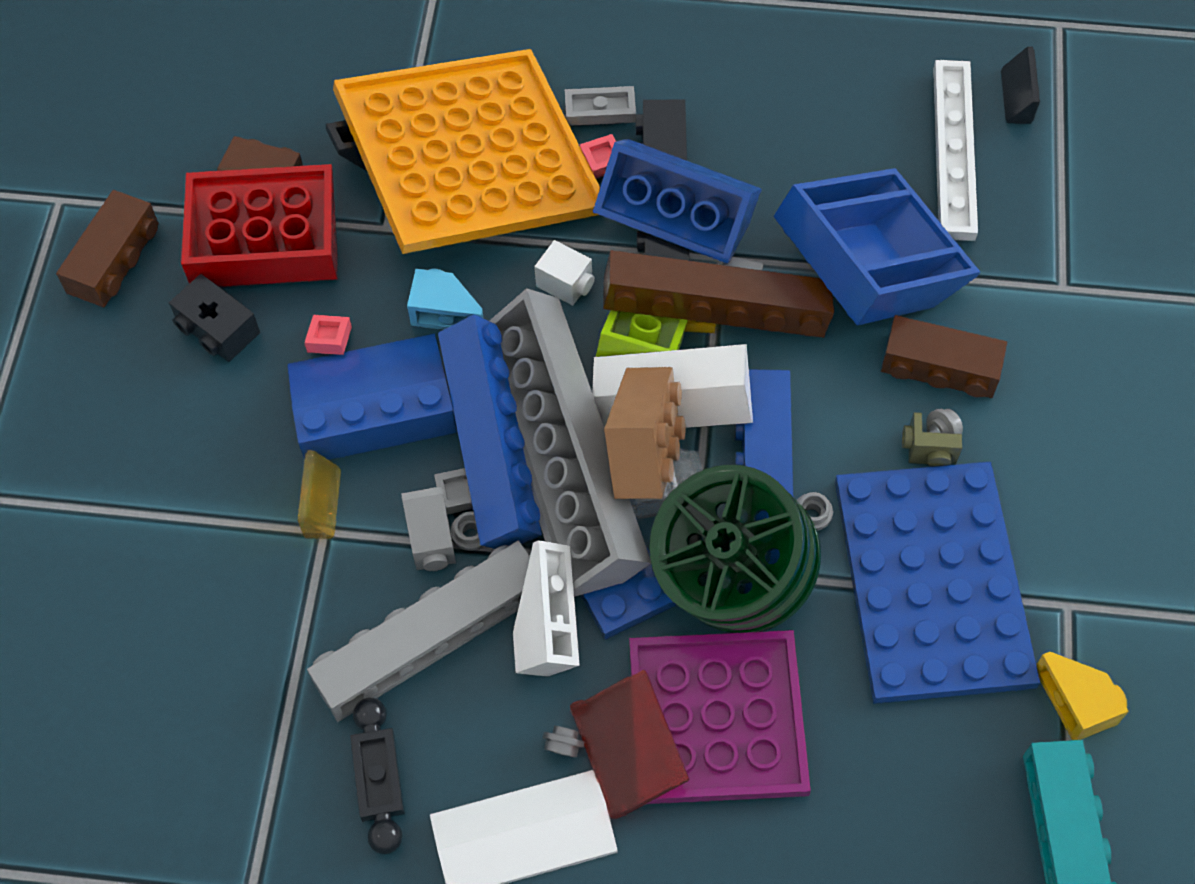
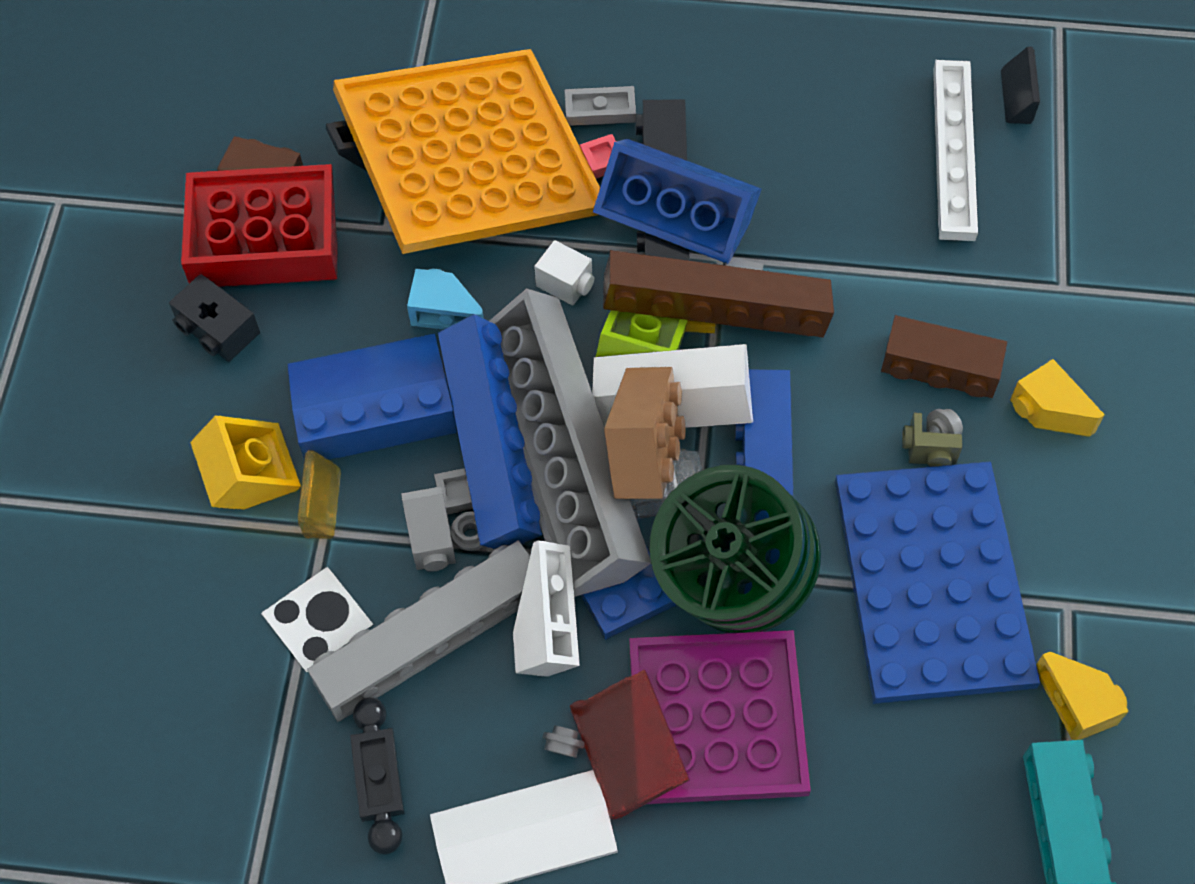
(108, 248): reddish brown brick -> none
(243, 462): none -> yellow slope
(316, 618): none -> white sticker
(328, 334): coral plate -> none
(819, 503): light grey plate -> none
(874, 244): blue slope -> none
(1055, 402): none -> yellow slope

